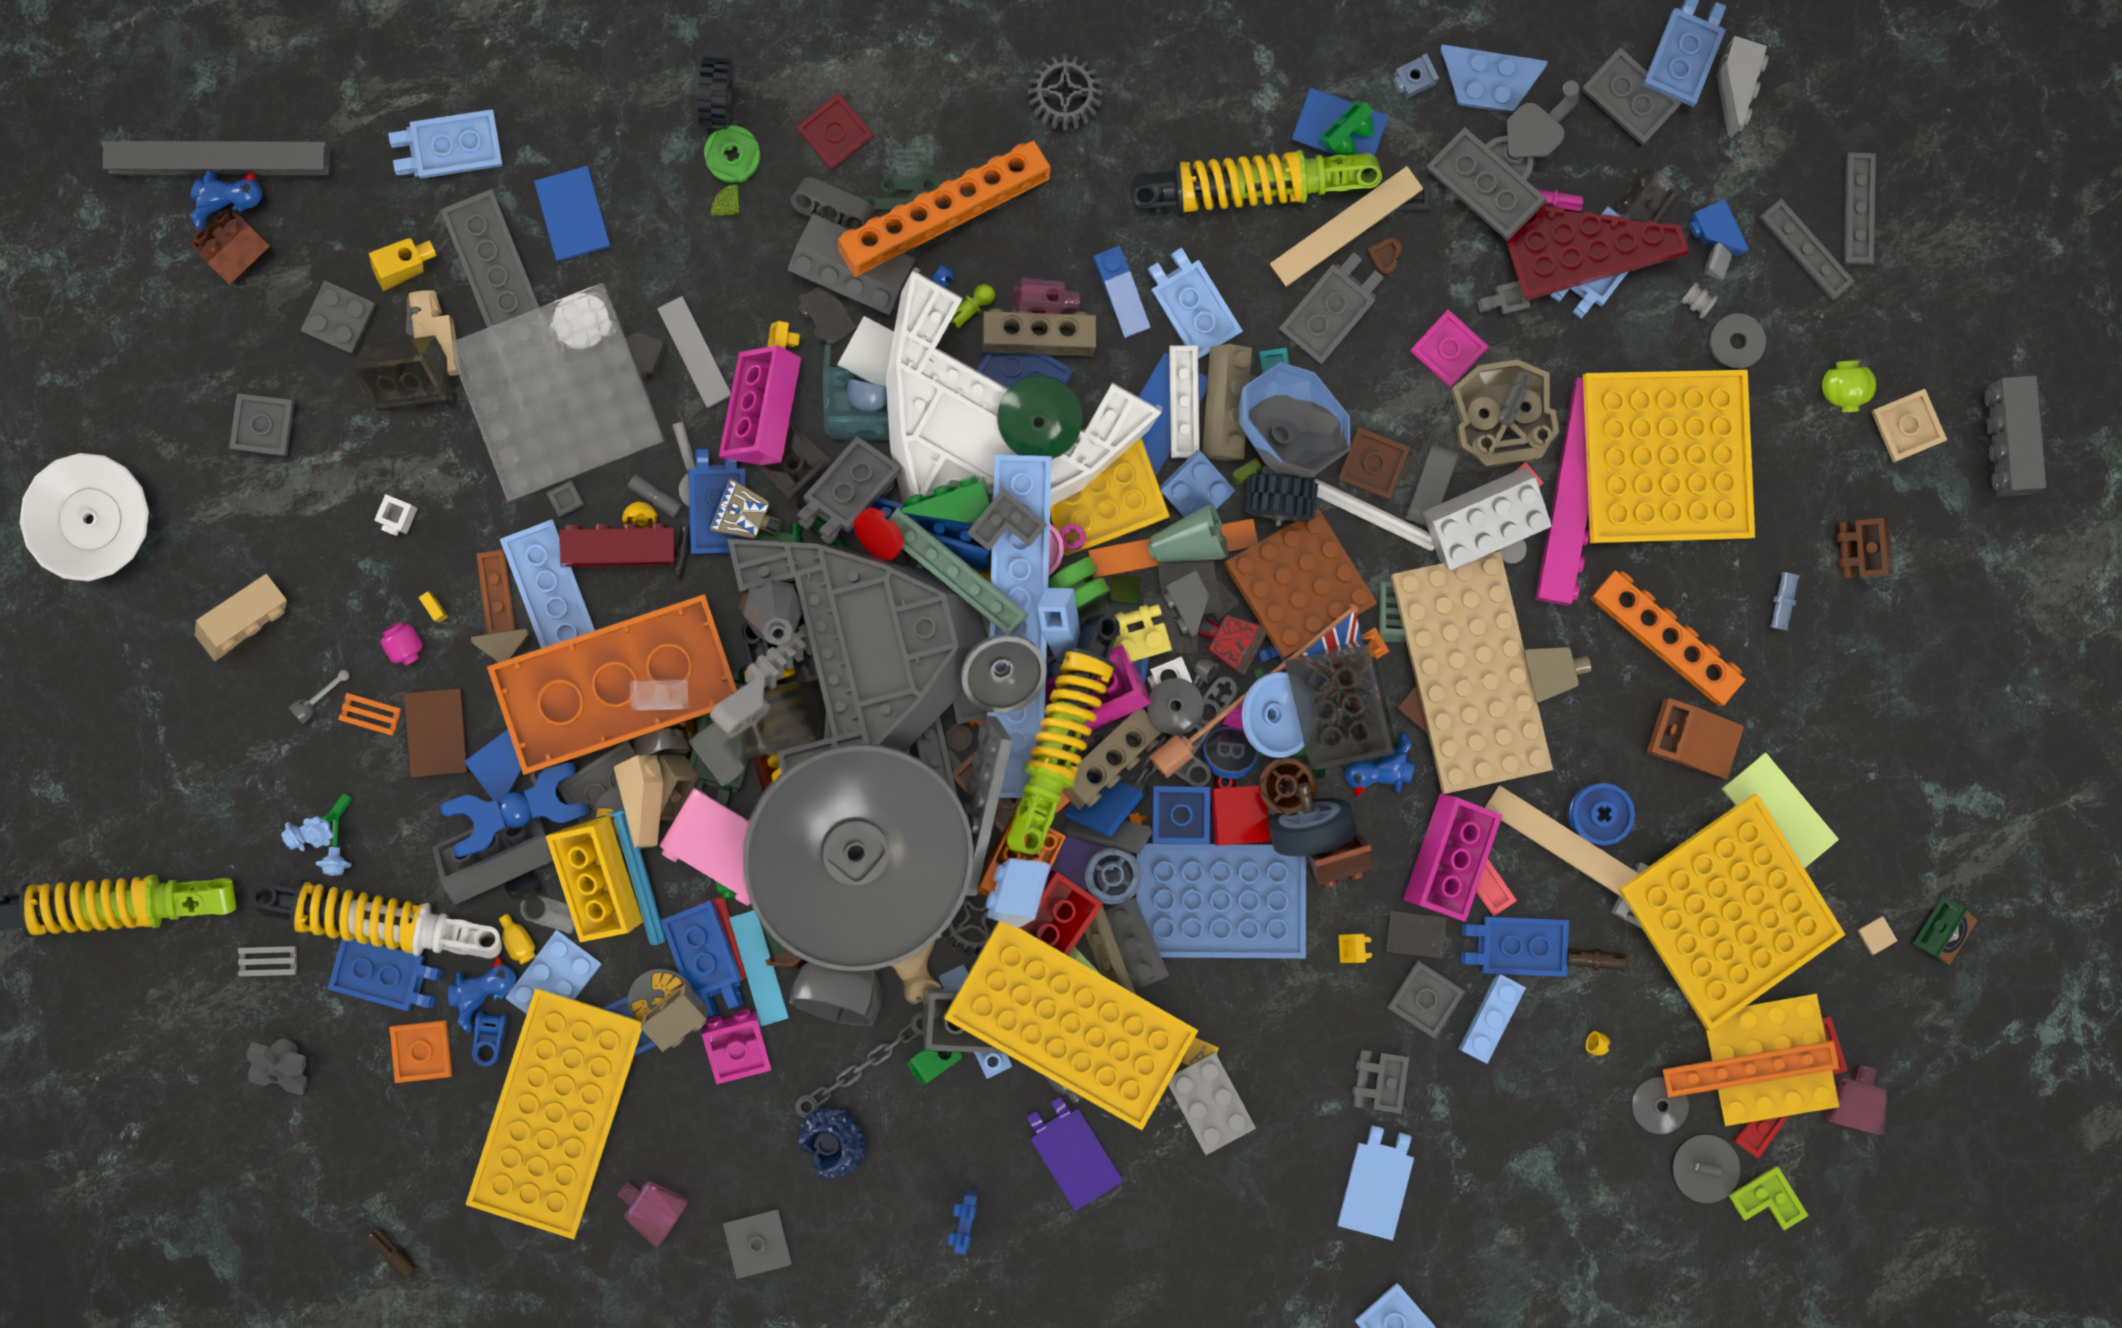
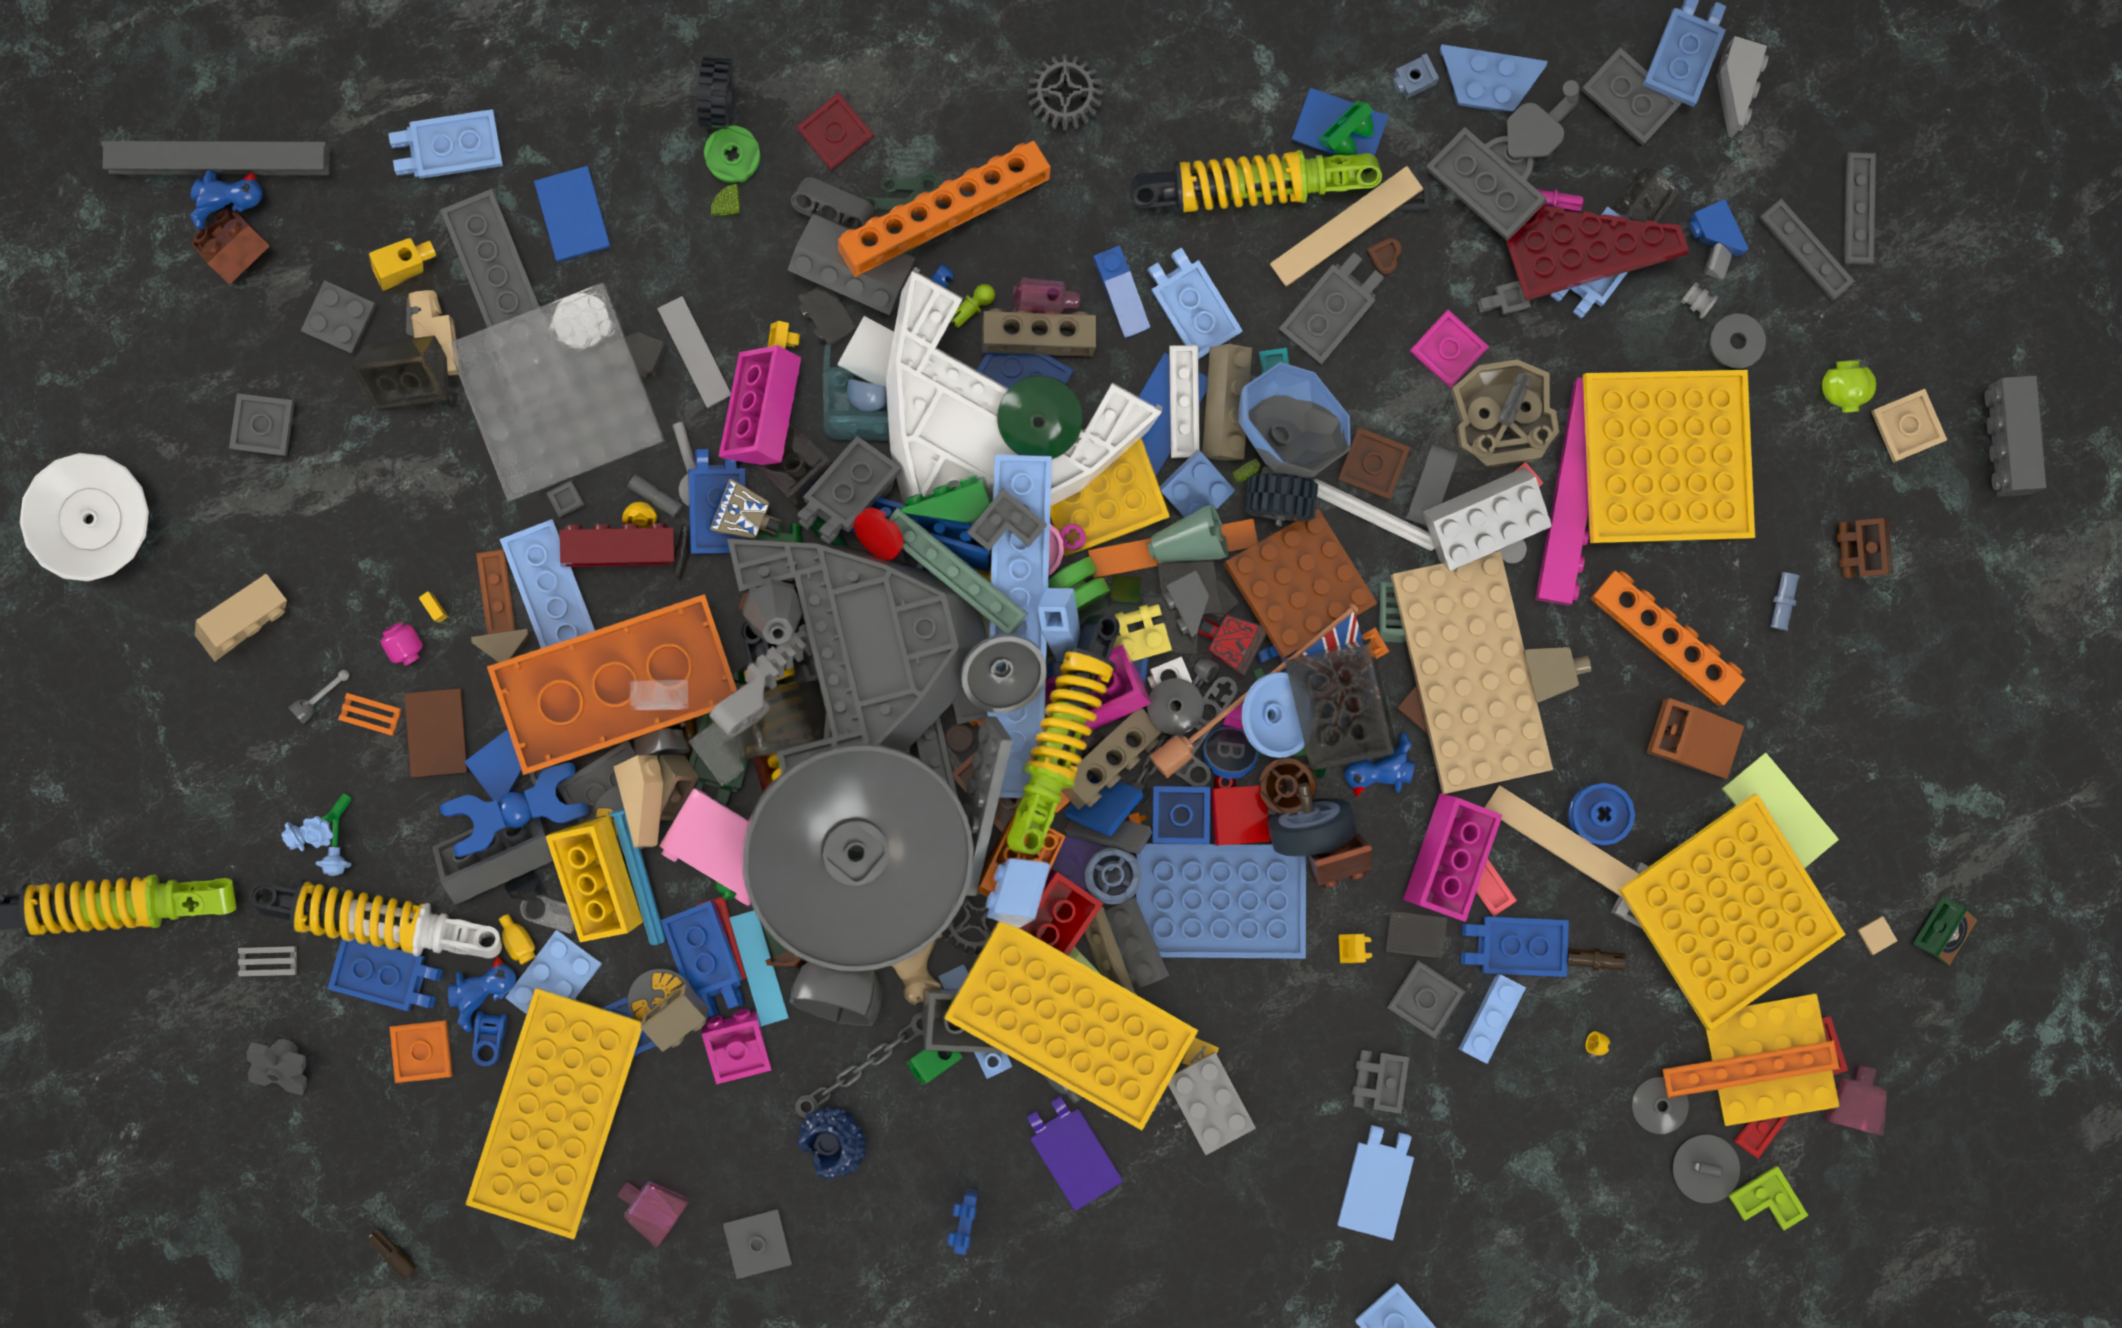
(395, 515): white brick -> none

